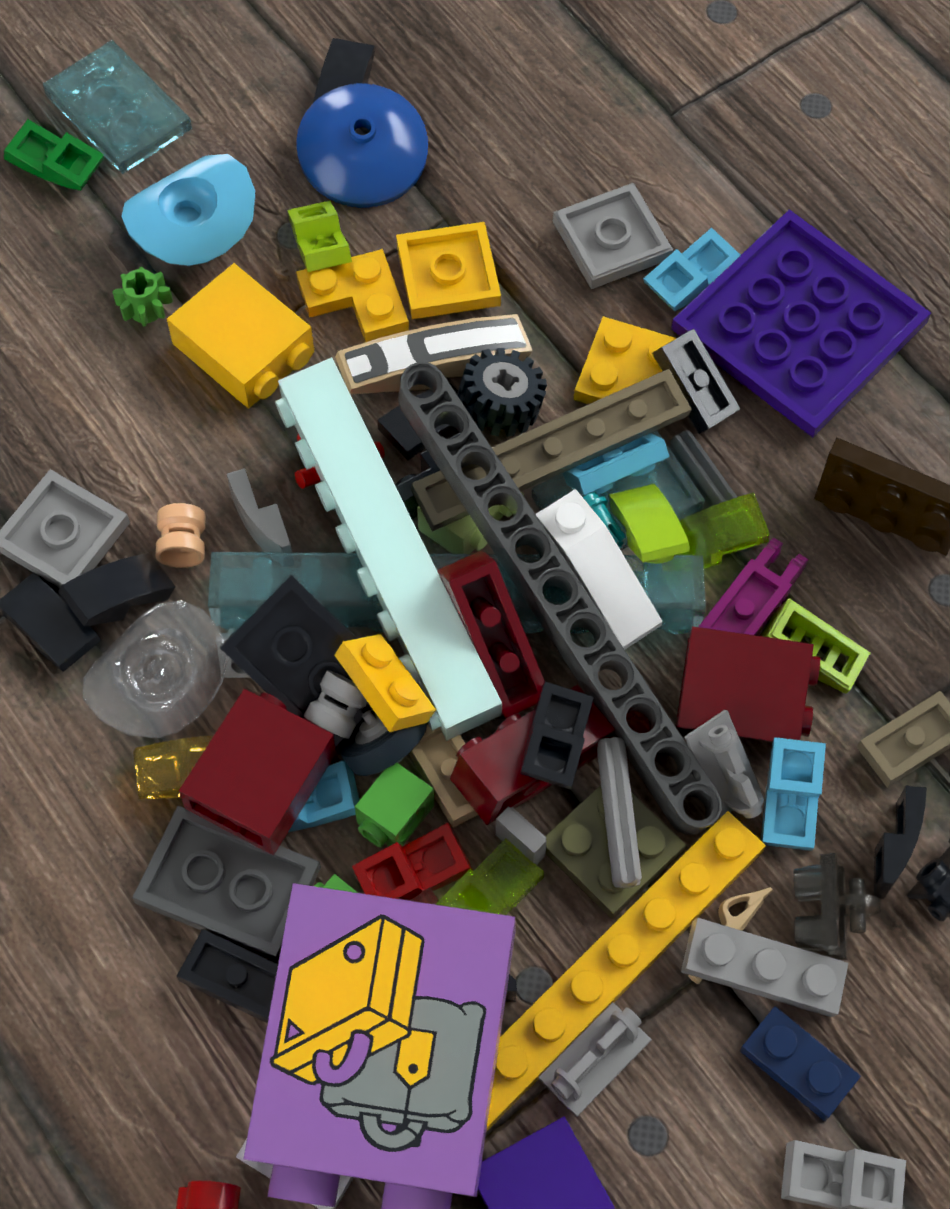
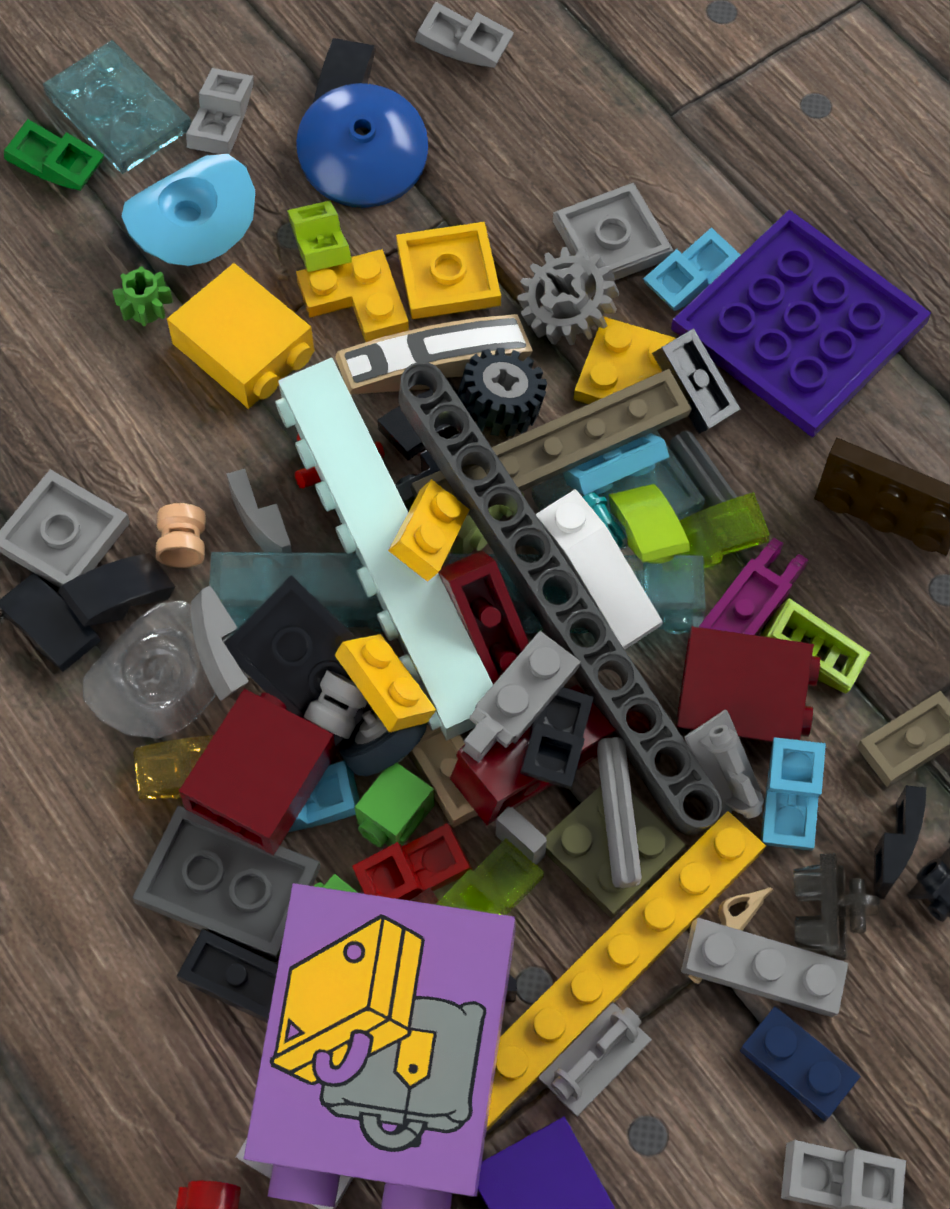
(210, 627): none -> light grey slope
(221, 111): none -> light grey slope
(429, 530): none -> yellow plate
(469, 41): none -> light grey slope
(519, 695): none -> light grey hinge
(564, 281): none -> light grey gear

